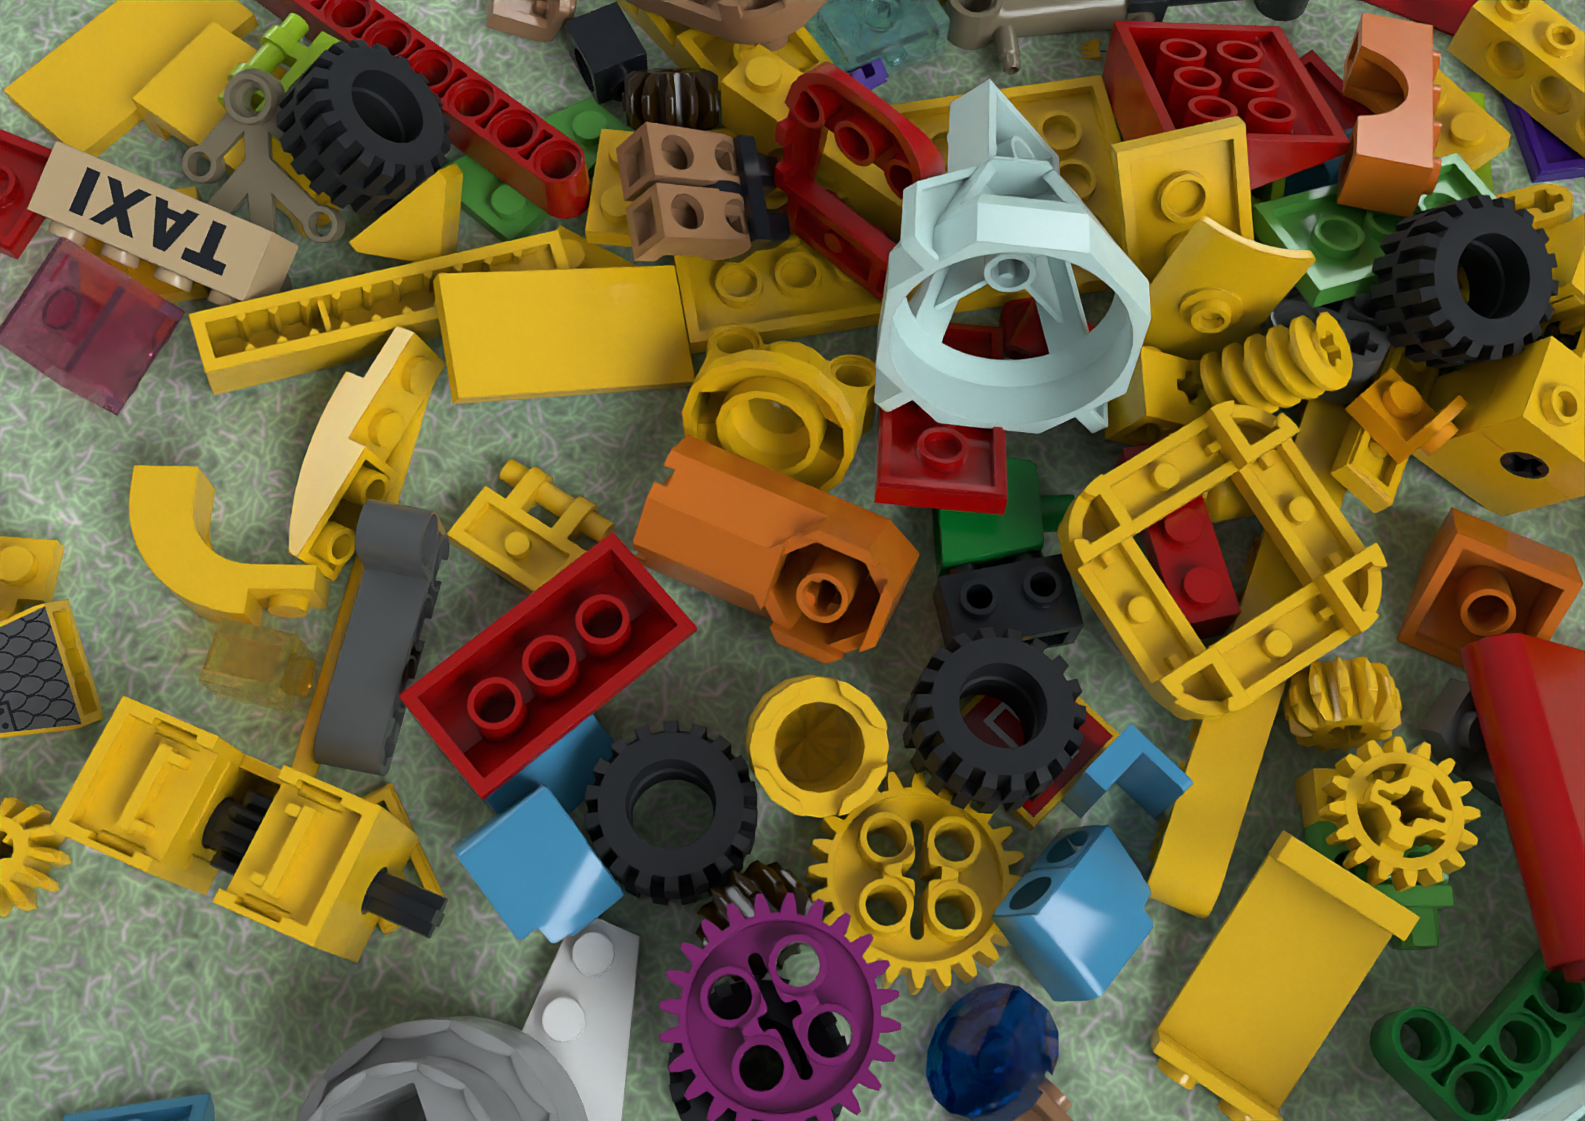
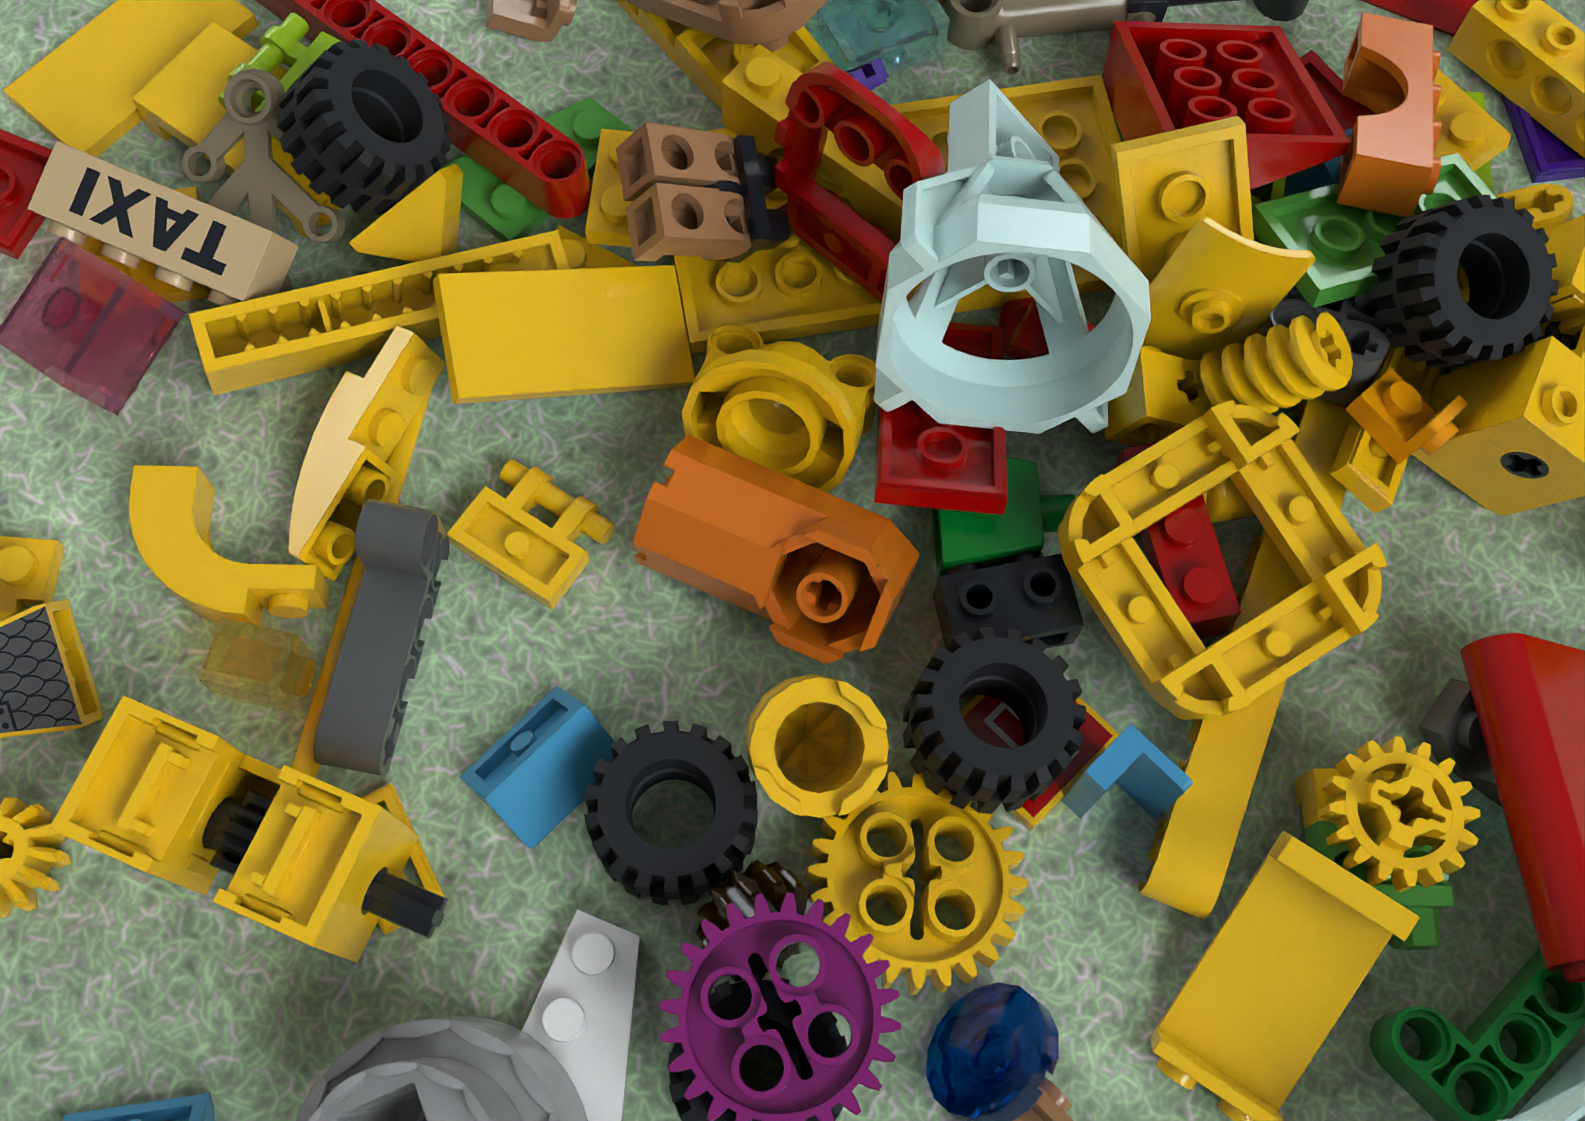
(538, 868): dark azure piece -> none
(547, 665): red slope -> none
(605, 51): black brick -> none
(672, 98): dark brown gear -> none
(1077, 913): dark azure piece -> none
(1091, 50): yellow piece -> none
(1342, 704): yellow gear -> none
(1483, 585): orange slope -> none

